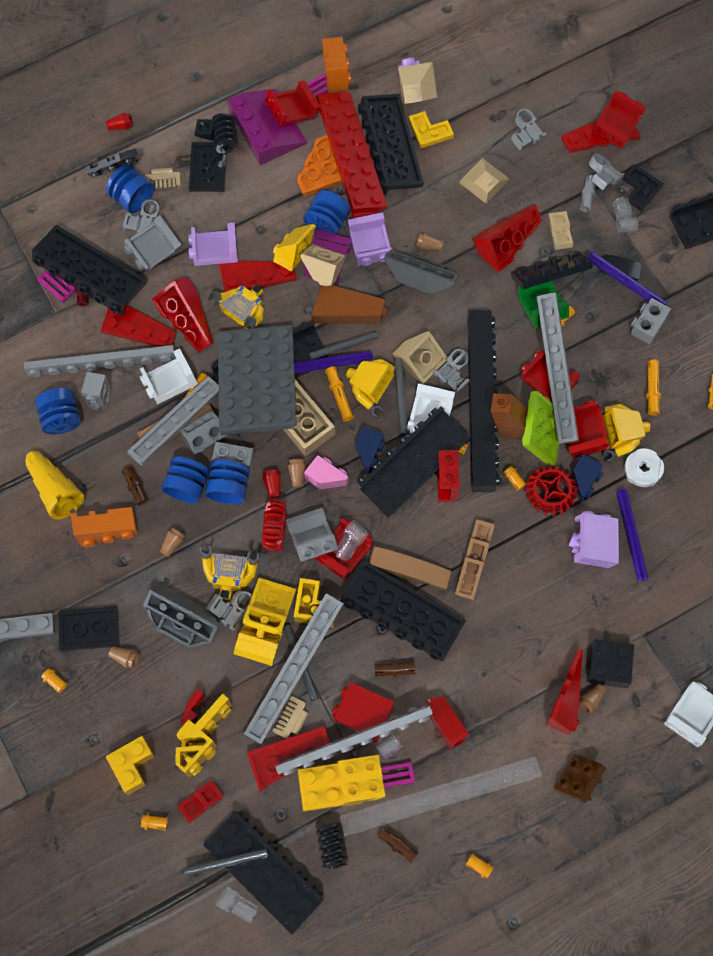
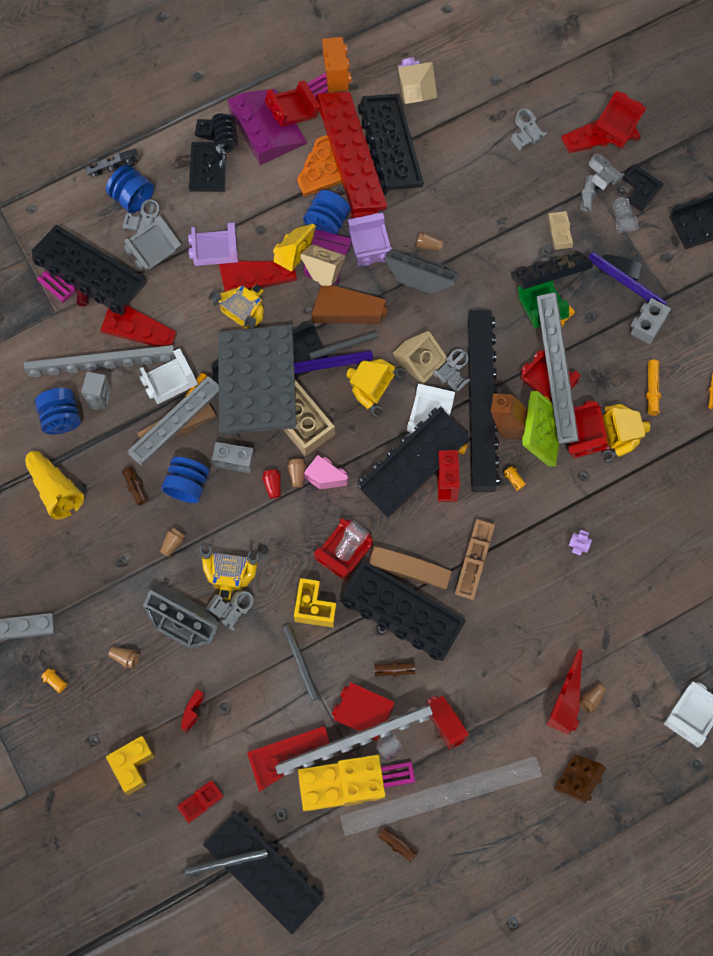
(88, 628): black tile -> none
(104, 527): orange wedge -> none
(120, 122): red cone -> none
(154, 822): light orange pin -> none
(164, 175): tan piece -> none
(183, 308): red wedge -> none
(200, 745): yellow piece -> none
(201, 429): light grey brick -> none
(227, 482): blue wheel -> none
(233, 903): clear piece -> none
(264, 621): yellow piece -> none
(274, 525): red gear -> none
(293, 668): light grey plate -> none
(295, 721): tan piece -> none
(311, 534): light grey panel -> none
(331, 846): black piece -> none
(336, 387): light orange pin -> none
(368, 446): dark blue slope -> none
(401, 396): dark grey bar -> none
(429, 134): yellow plate -> none
(479, 866): light orange pin -> none
(484, 180): tan slope -> none
(502, 241): red wedge -> none
(557, 494): red gear -> none
(585, 474): dark blue slope -> none
(598, 540): lavender panel -> none
(611, 663): black brick -> none
(632, 535): dark purple axle -> none
(636, 475): white plate -> none

